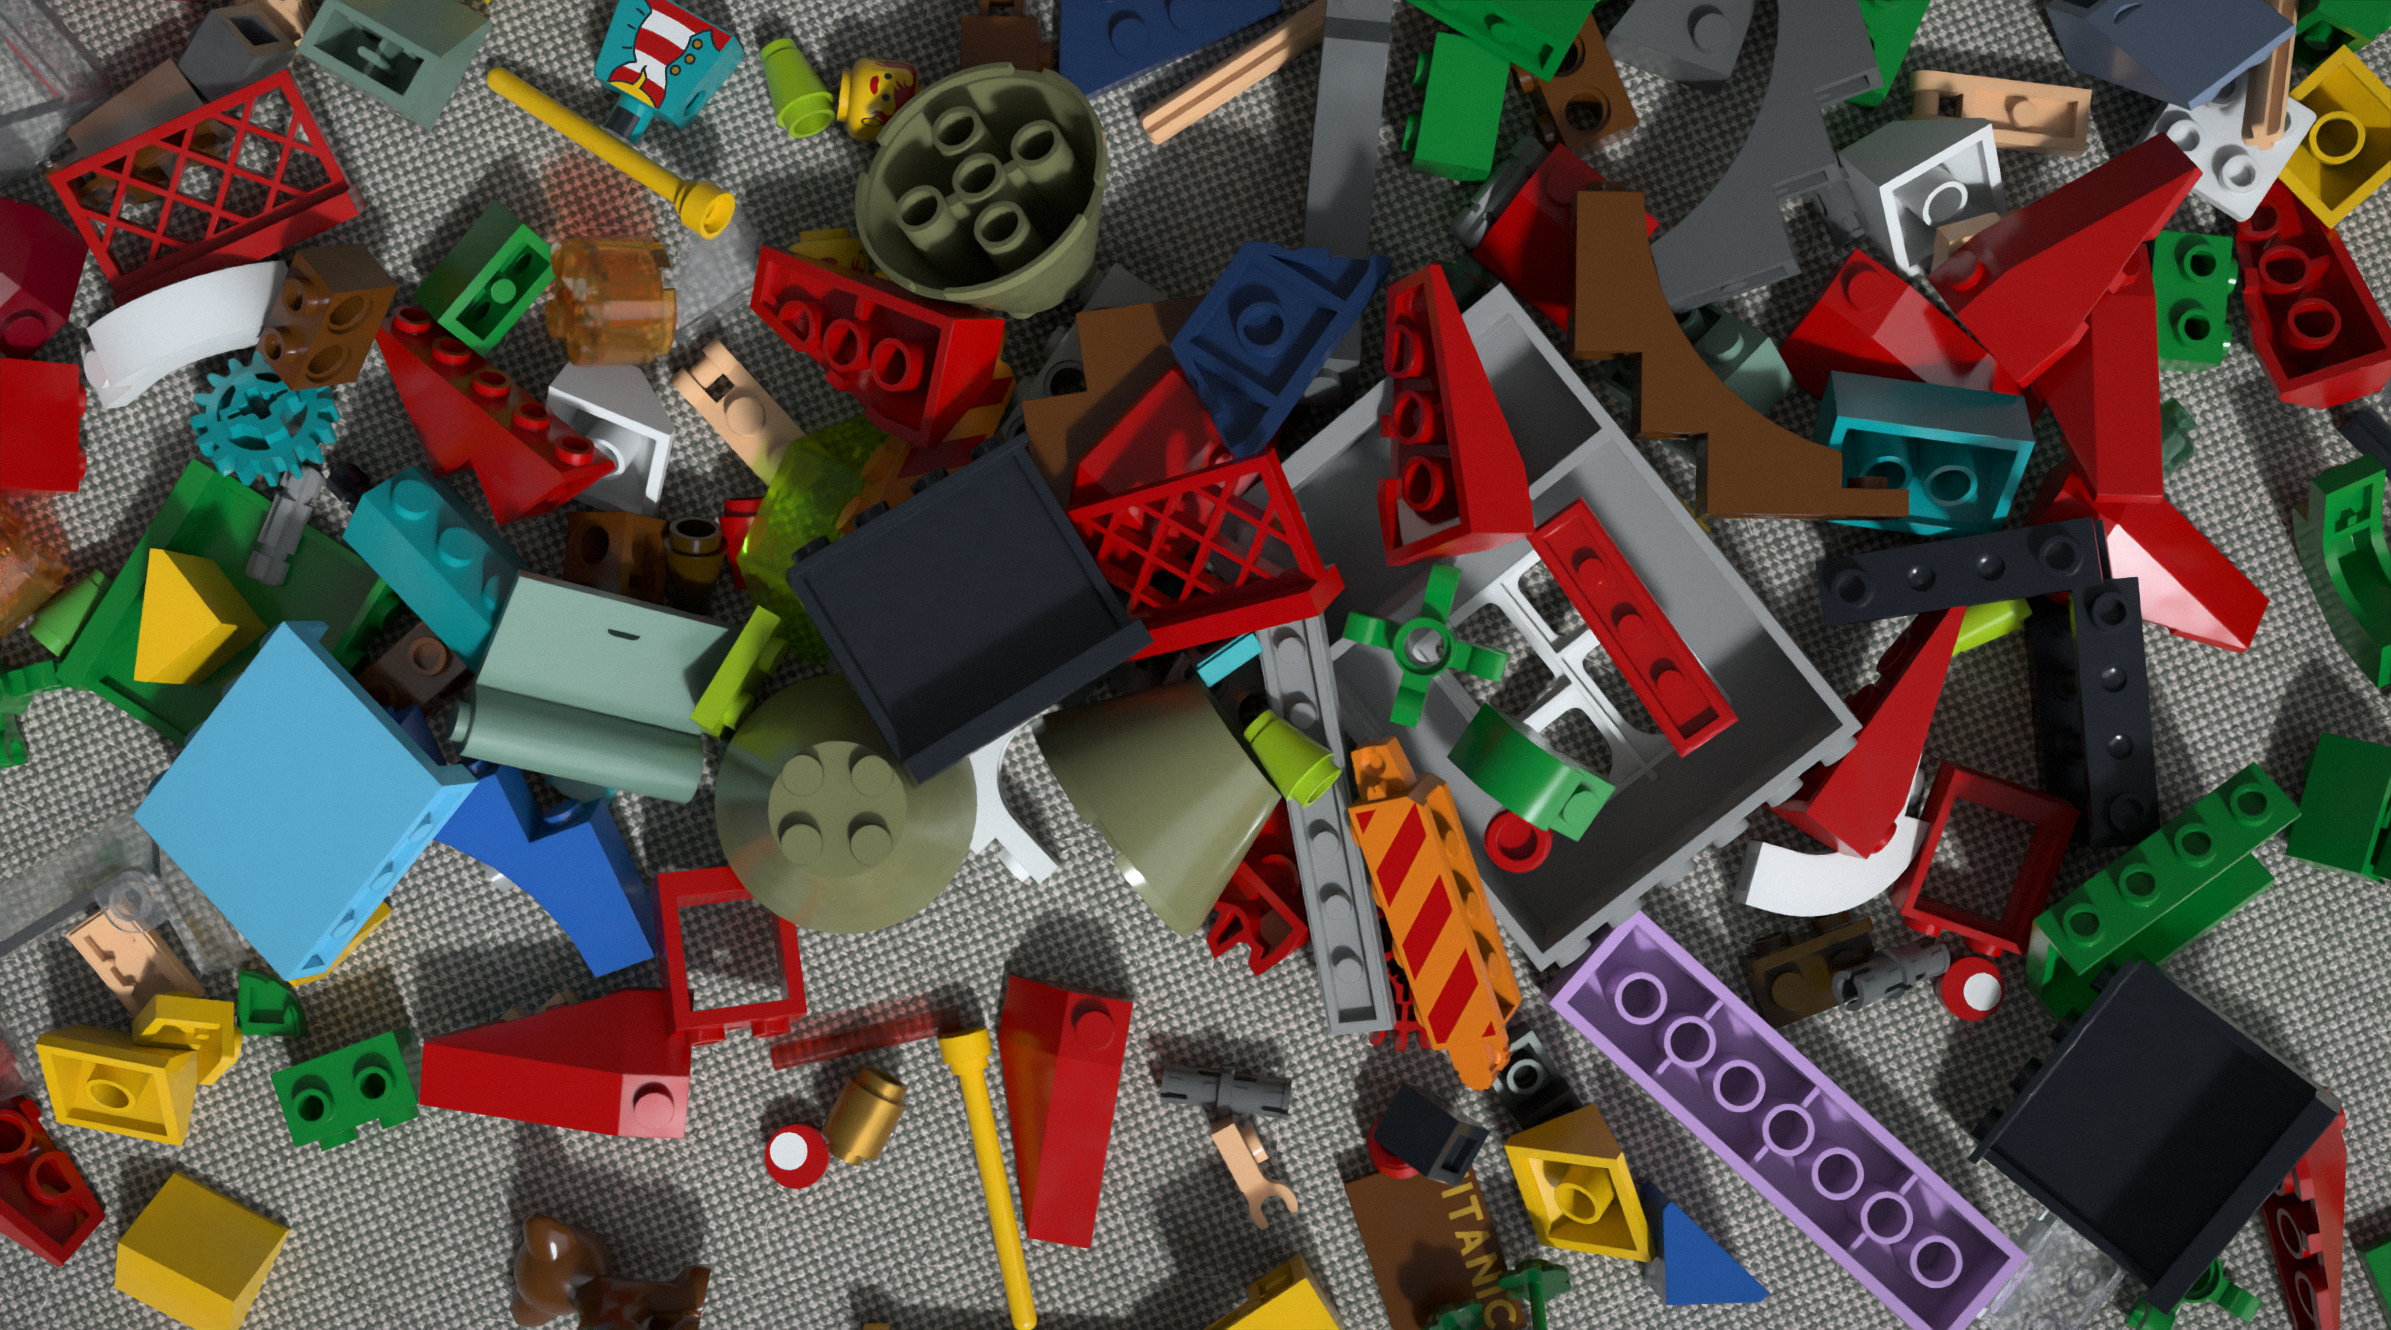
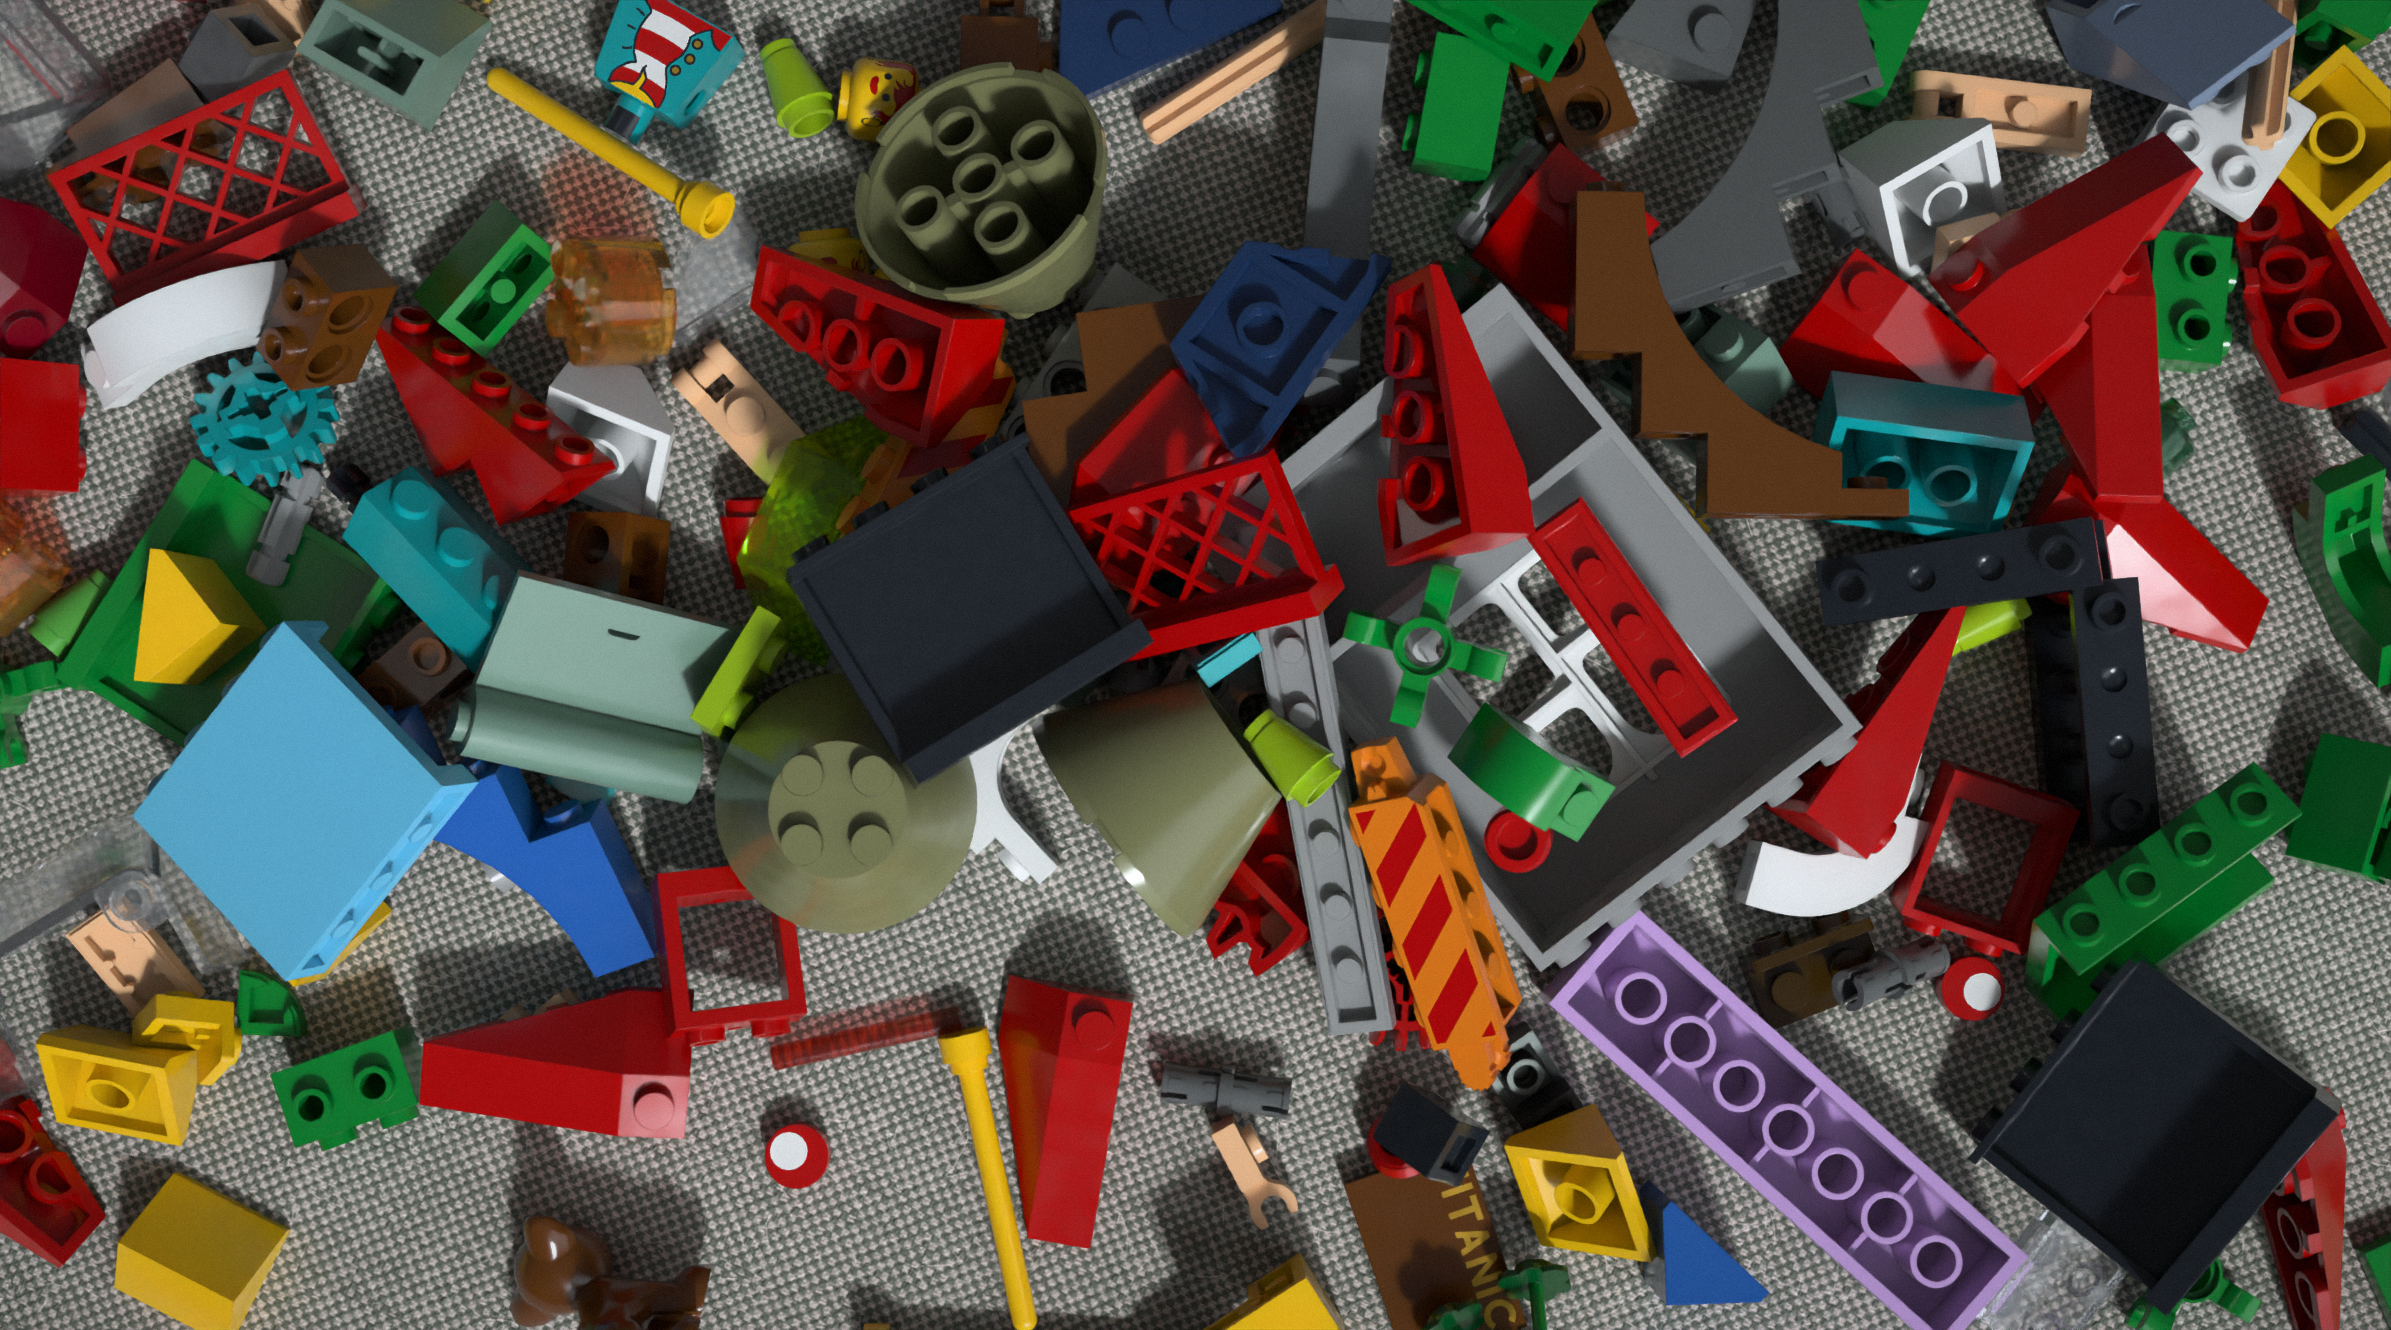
(693, 560): dark brown cone -> none
(864, 1115): pearl gold brick -> none

